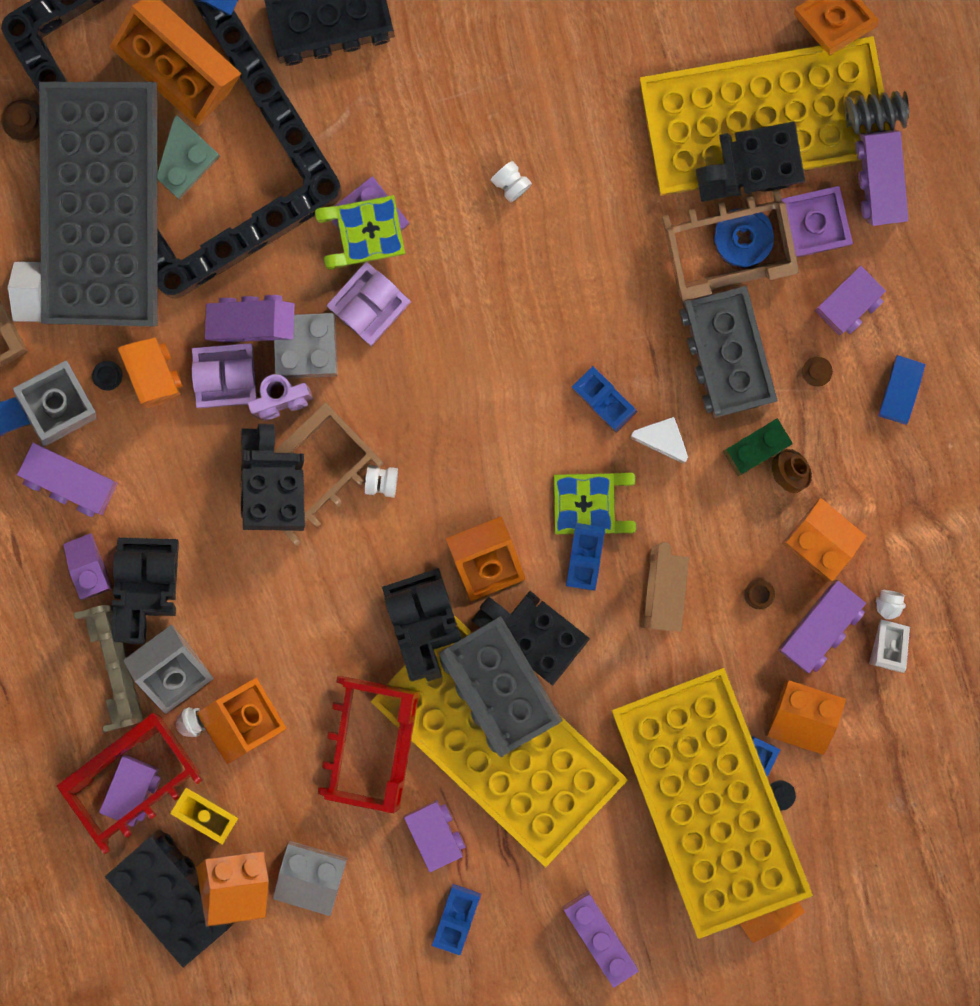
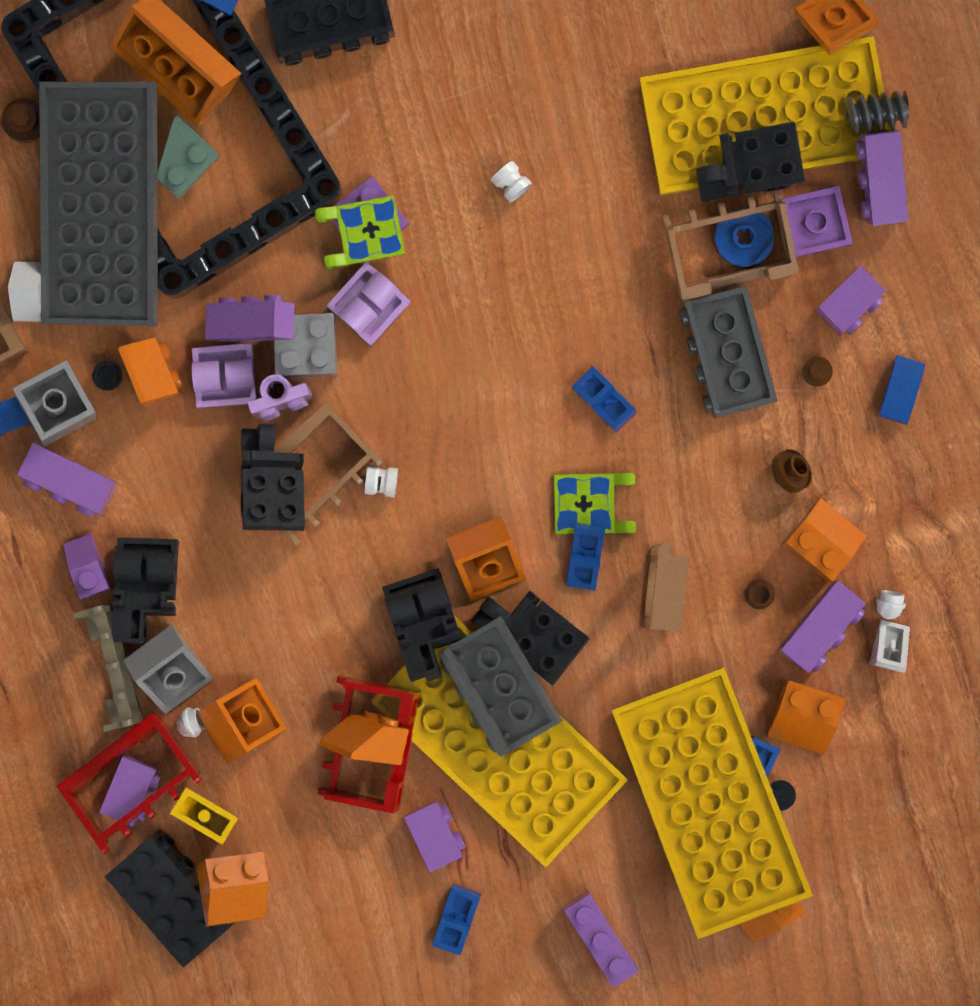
(309, 878): light grey slope -> none
(368, 738): none -> orange slope
(663, 438): white slope -> none
(757, 447): dark green brick -> none

